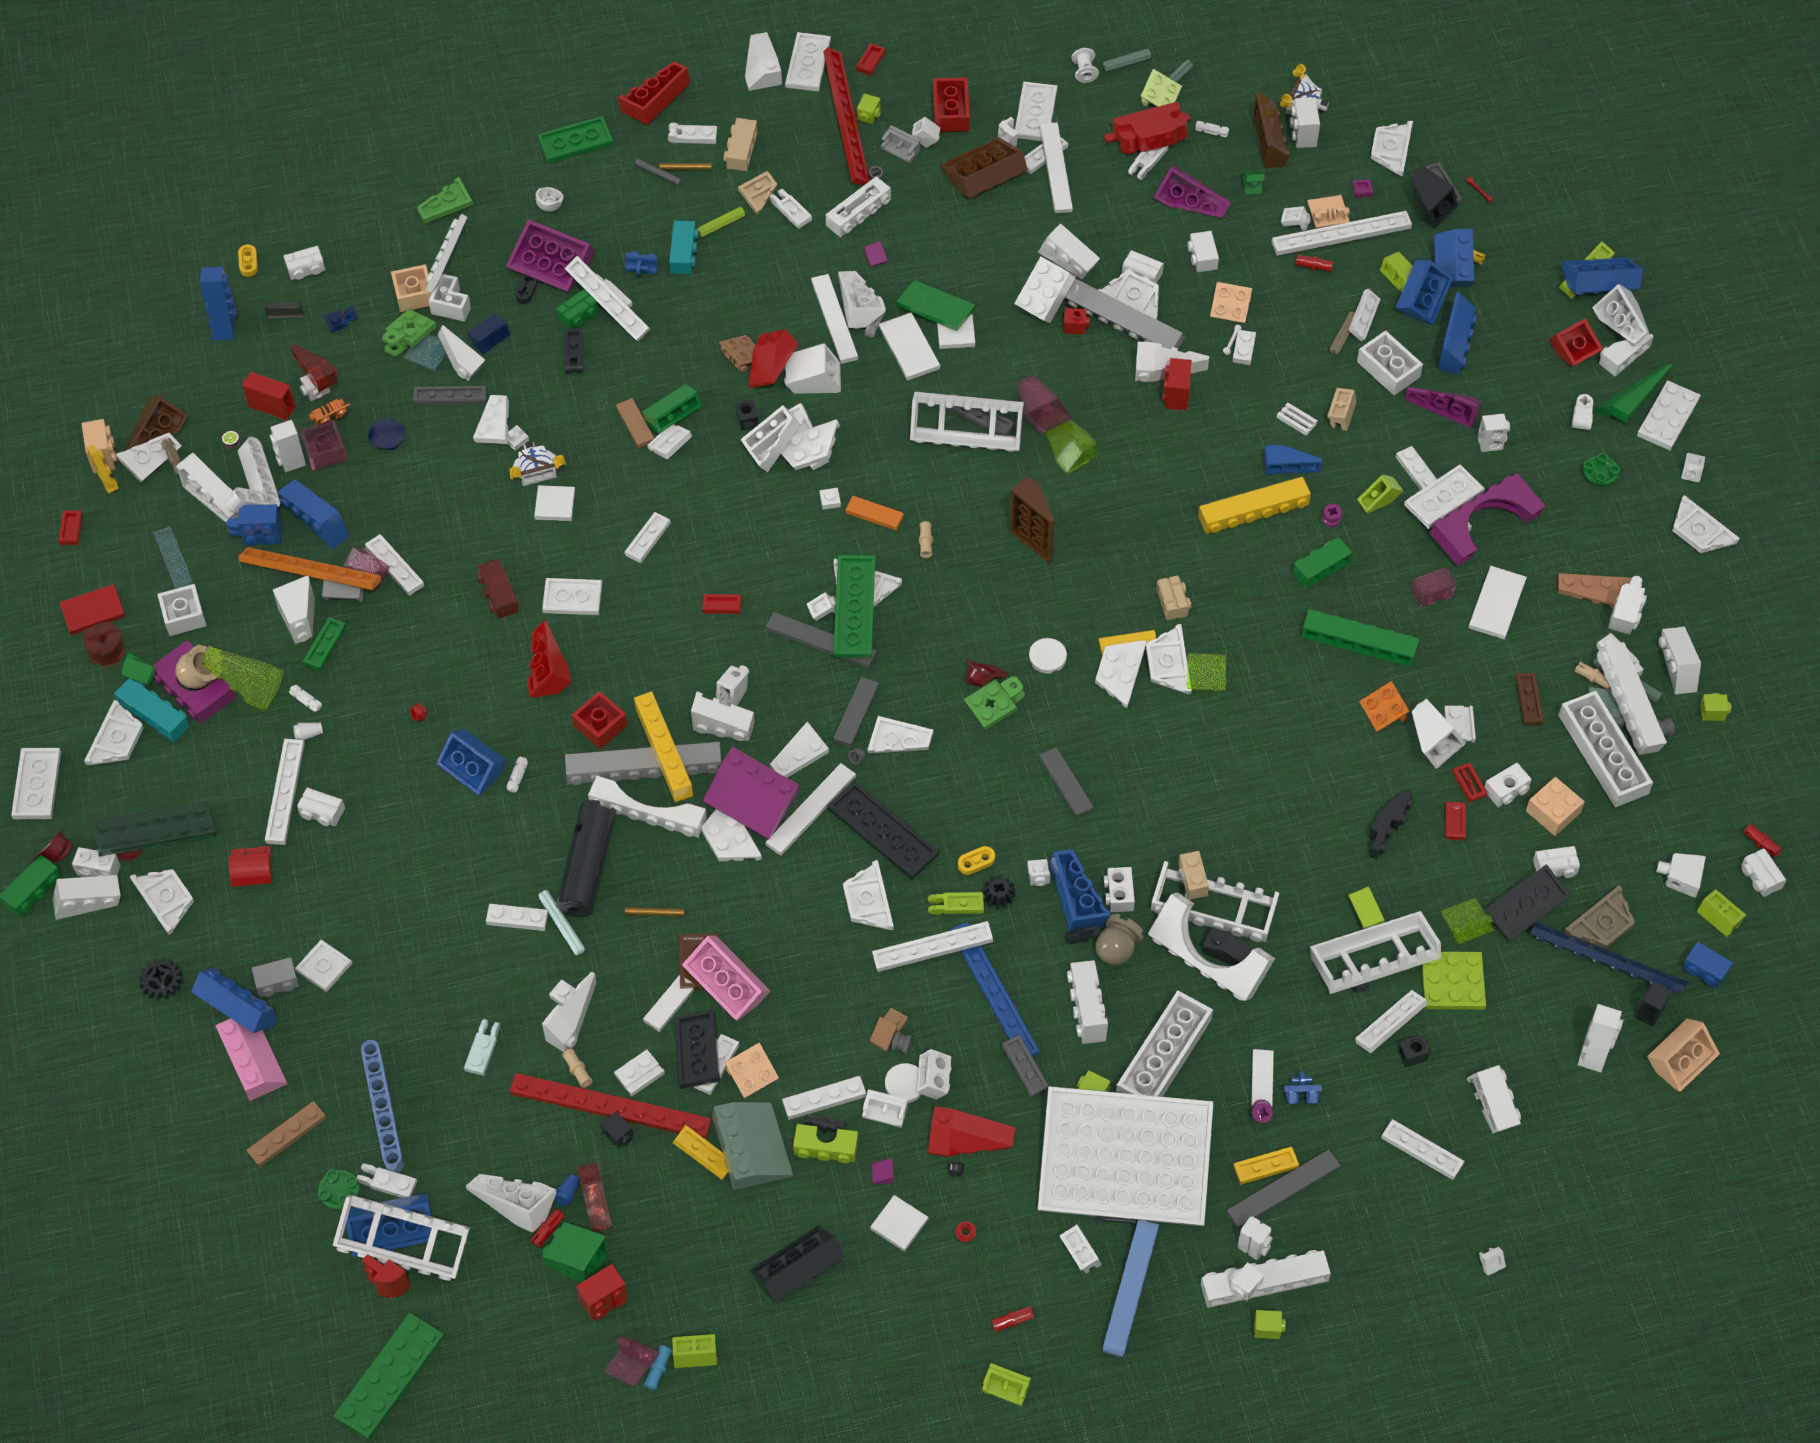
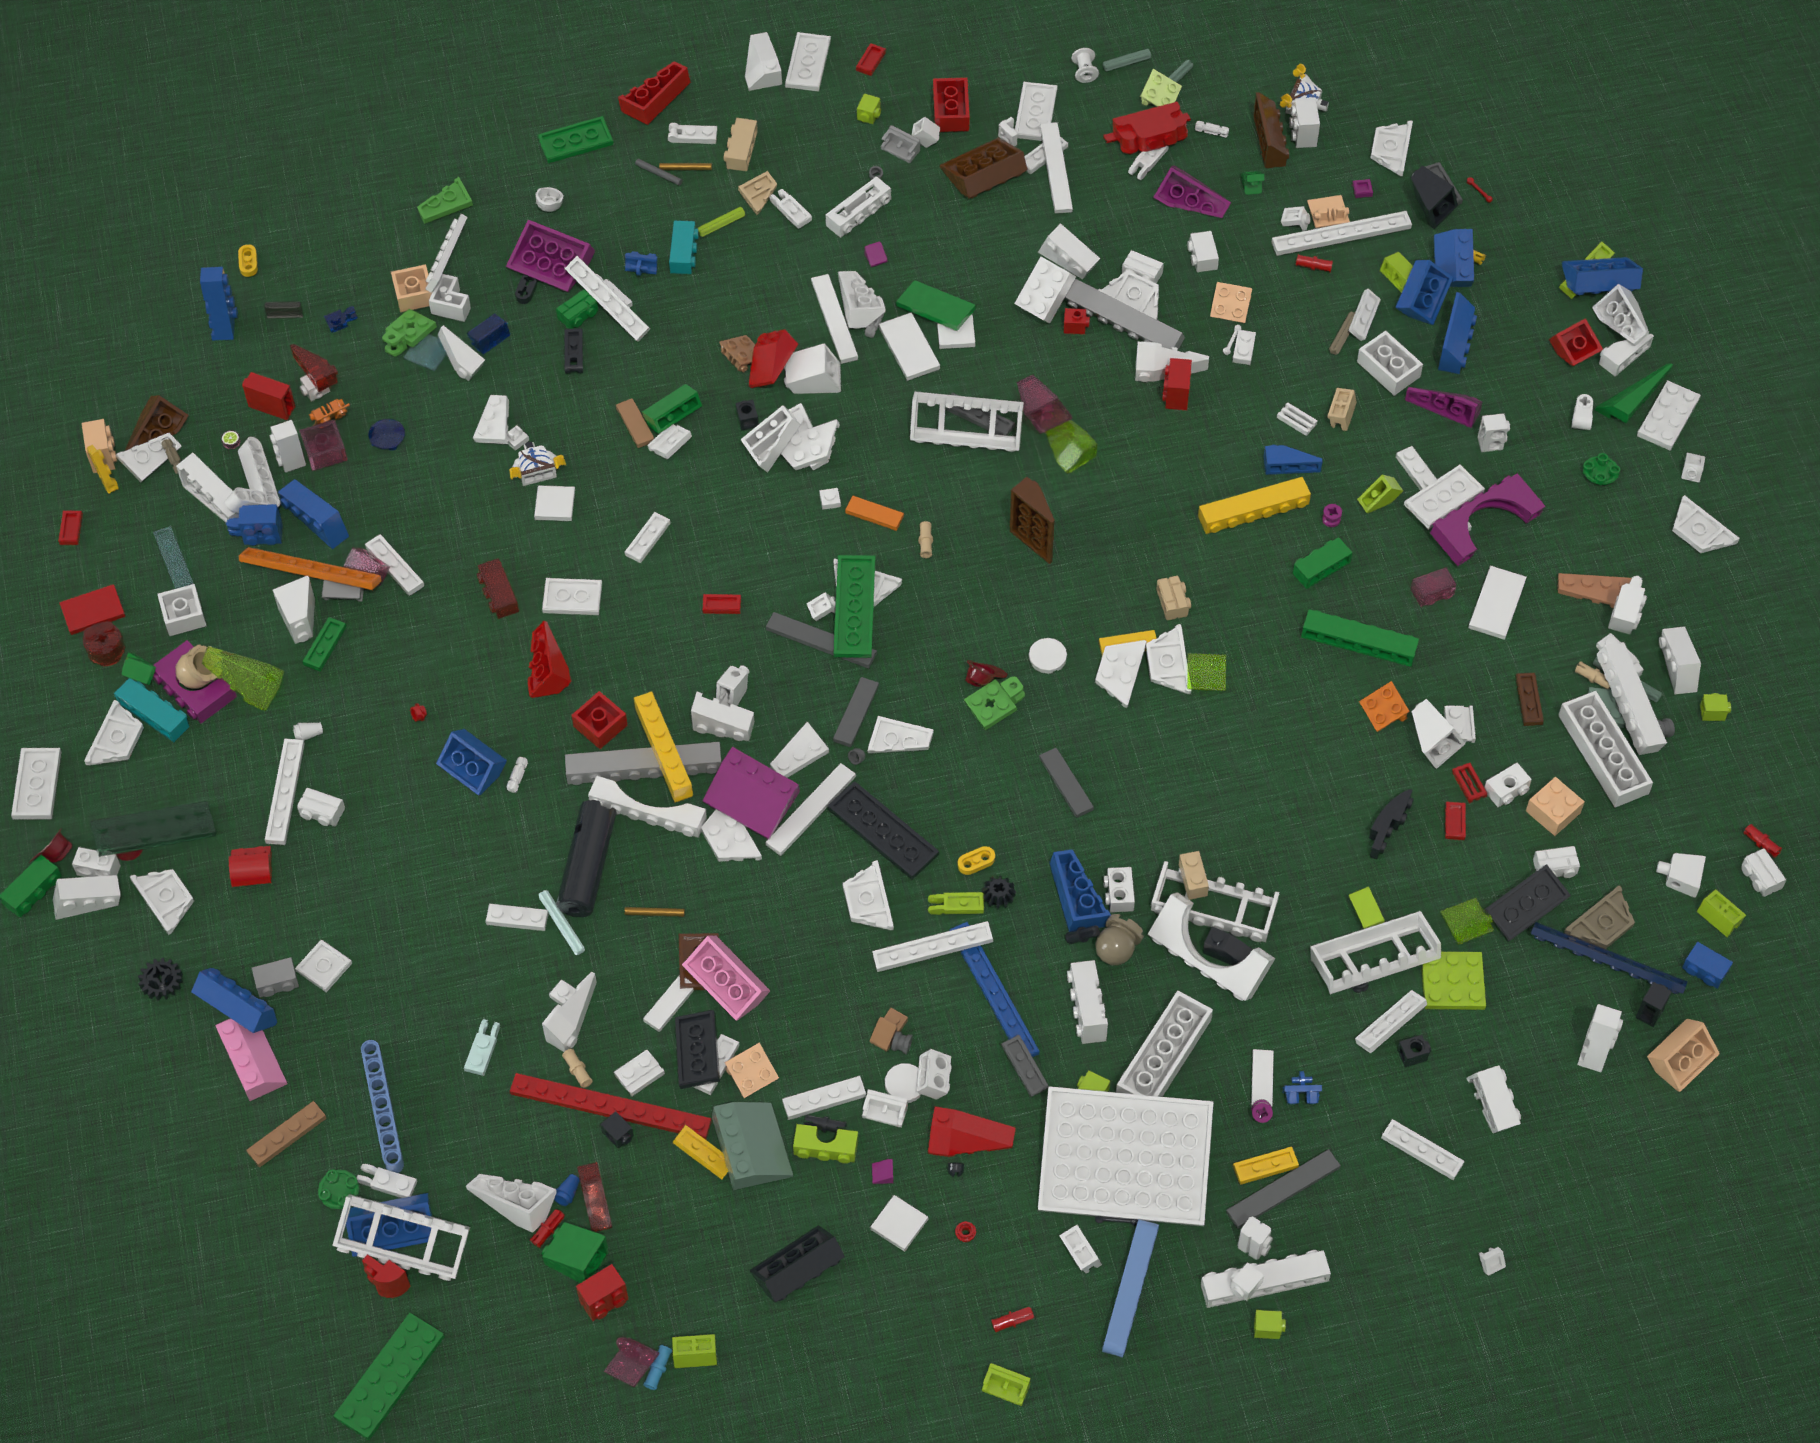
(304, 263): white brick -> none
(305, 698): white axle -> none
(450, 395): dark grey tile -> none
(846, 116): red plate -> none
(1038, 872): white bracket -> none

